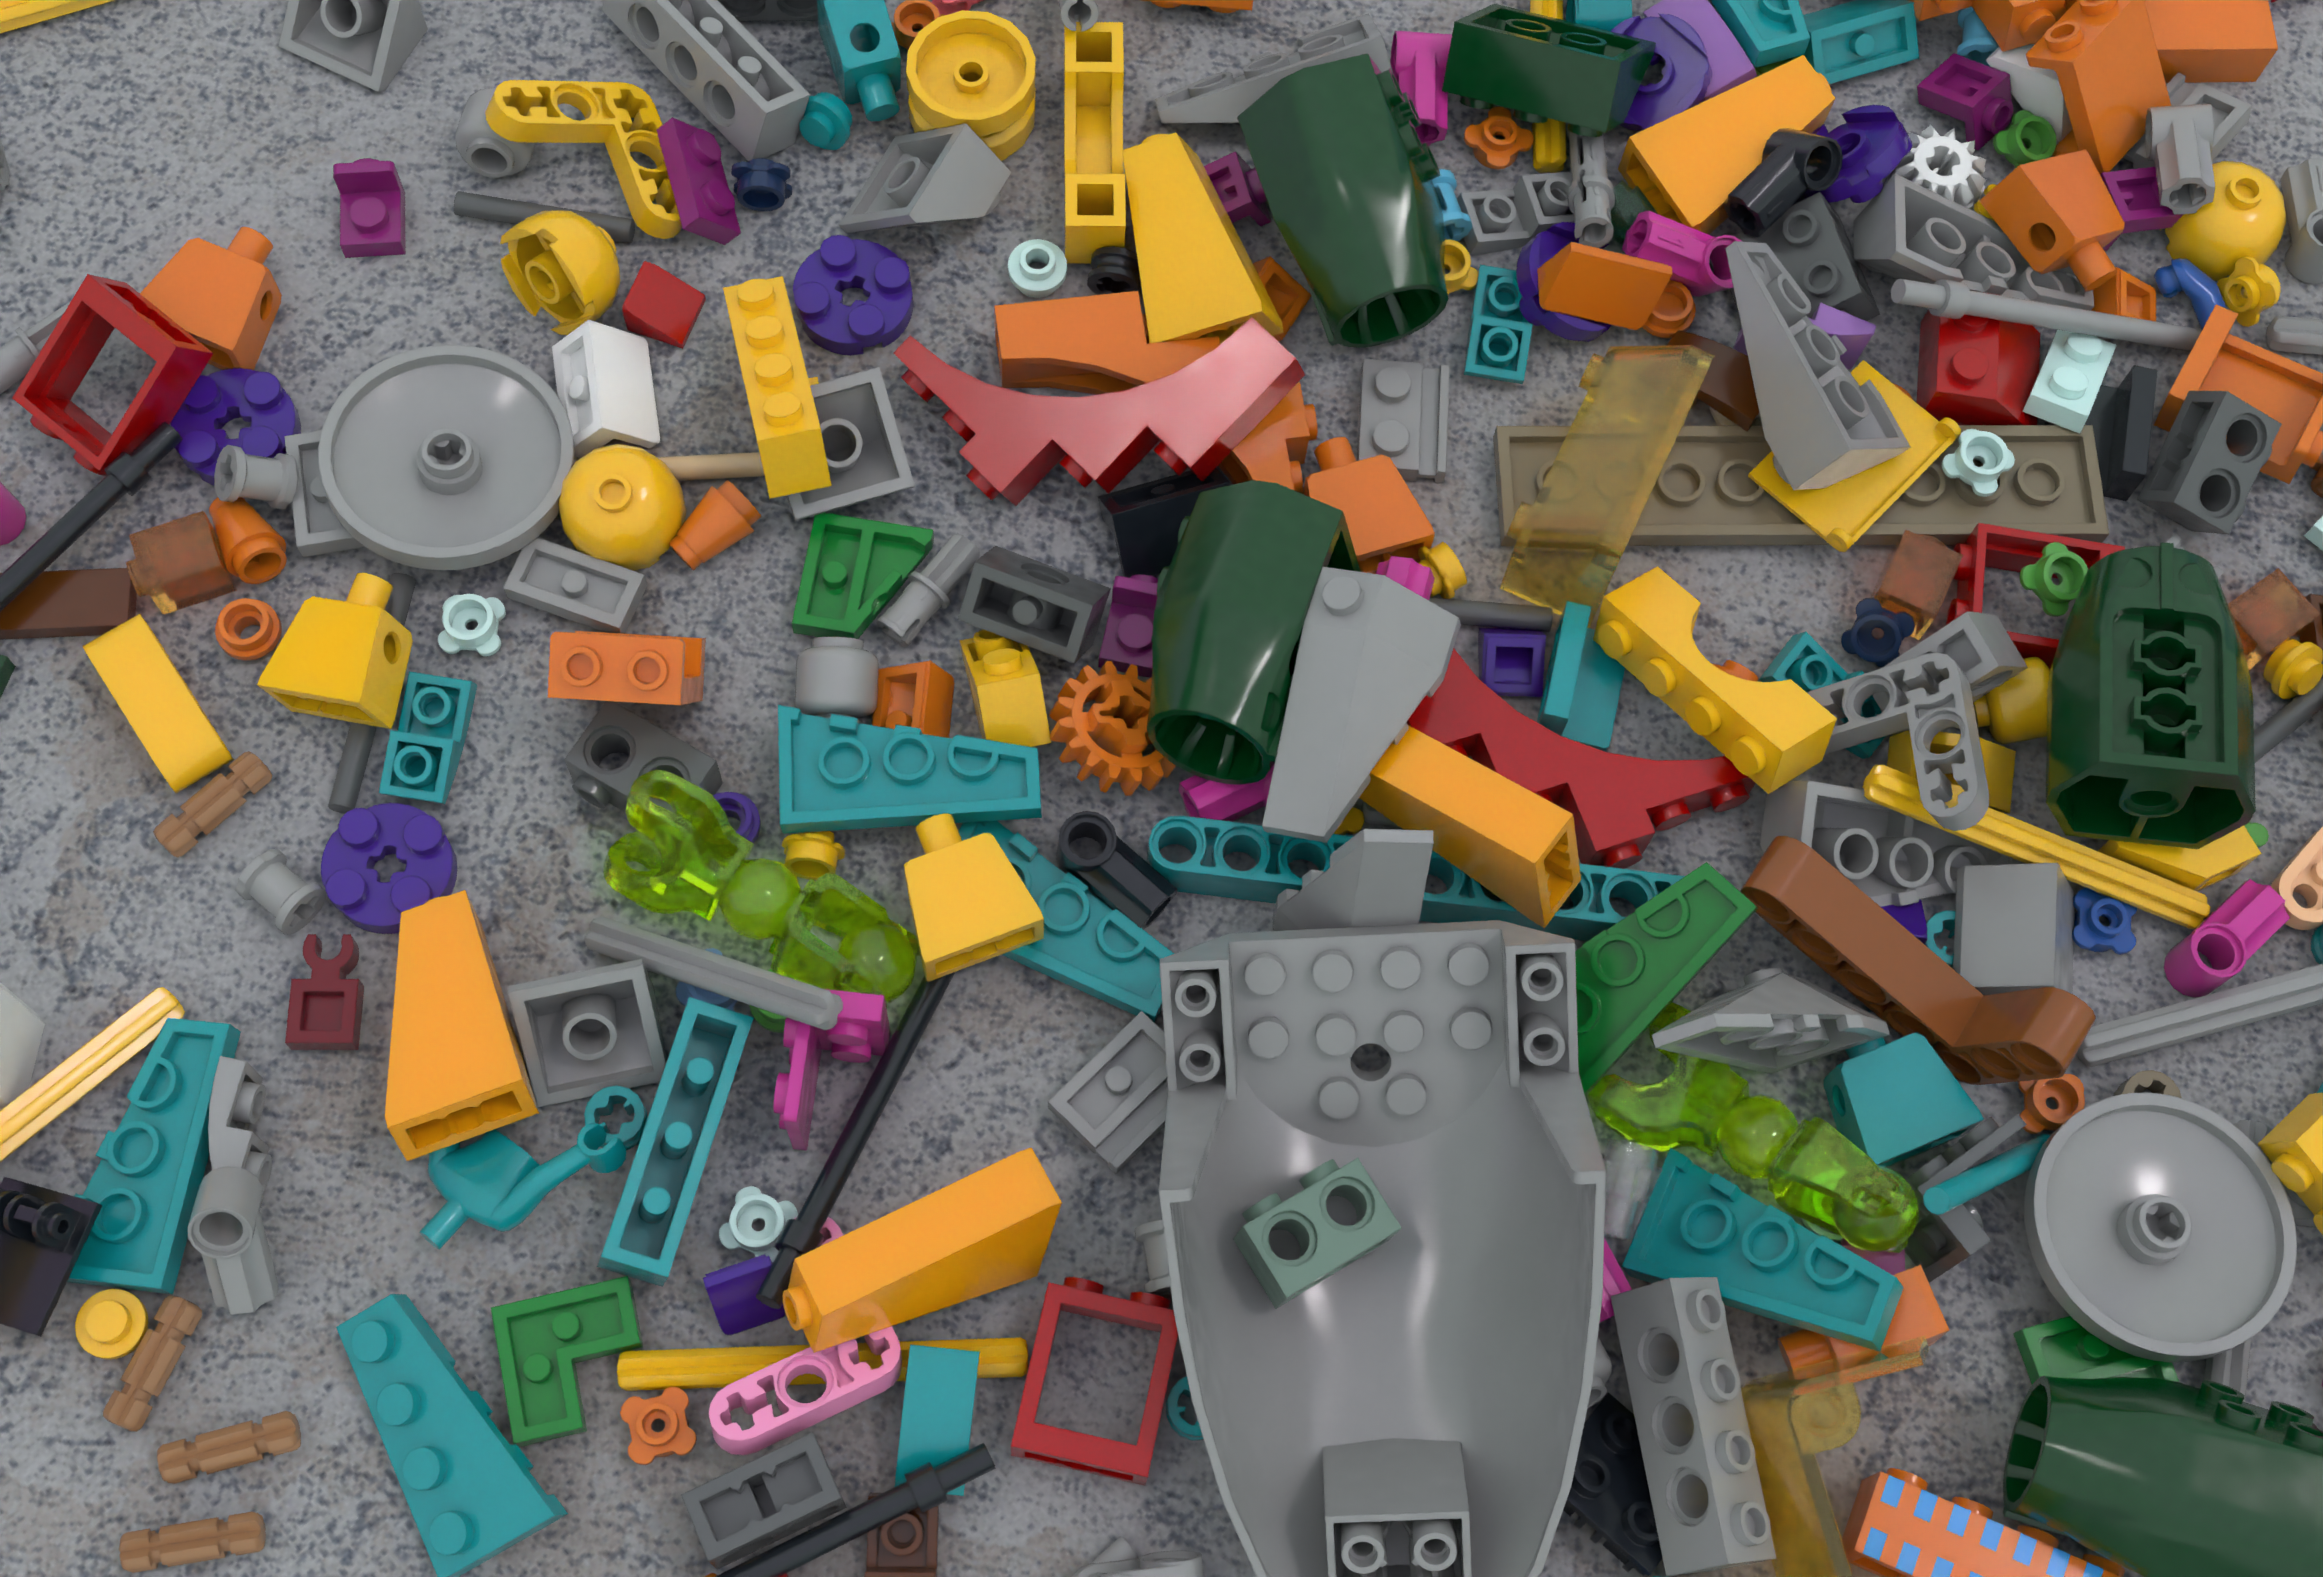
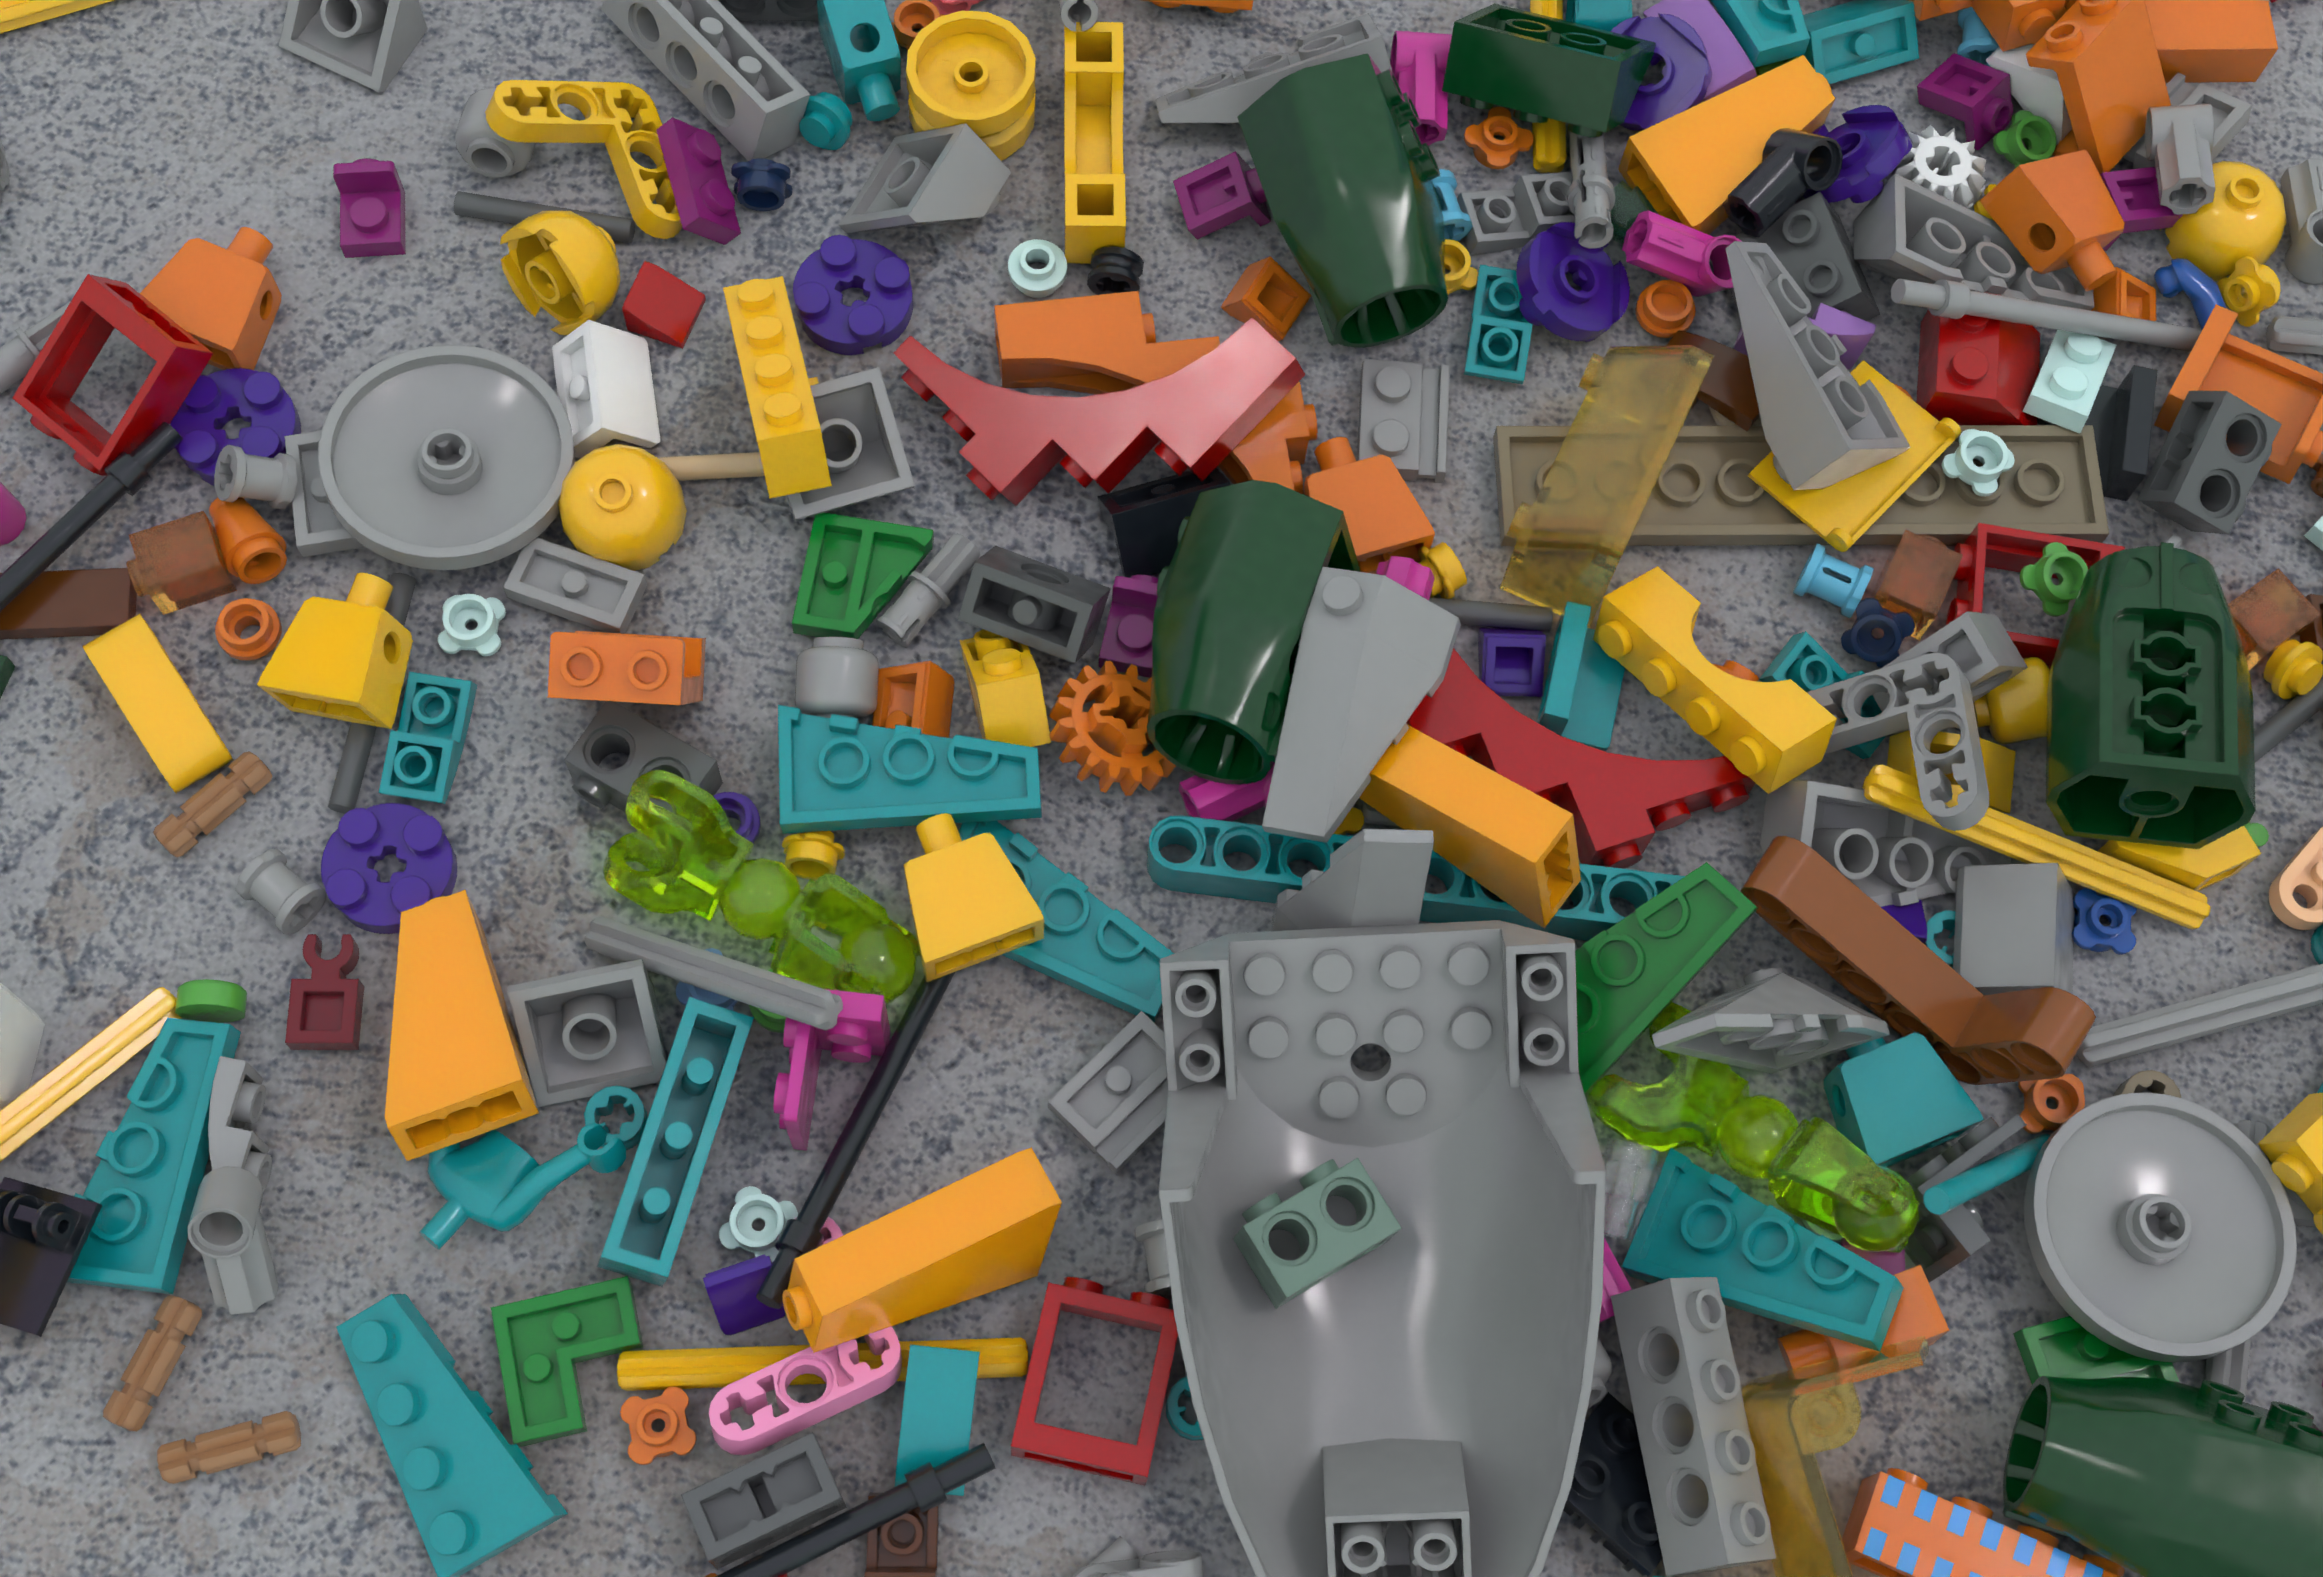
(111, 1324): yellow plate -> none
(192, 1542): medium nougat axle -> none
(211, 1001): none -> bright green tile
(714, 525): orange cone -> none
(1116, 875): black piece -> none
(1187, 250): yellow slope -> none
(1602, 285): orange slope -> none
(1833, 580): none -> medium azure bush
(2226, 939): dark pink piece -> none

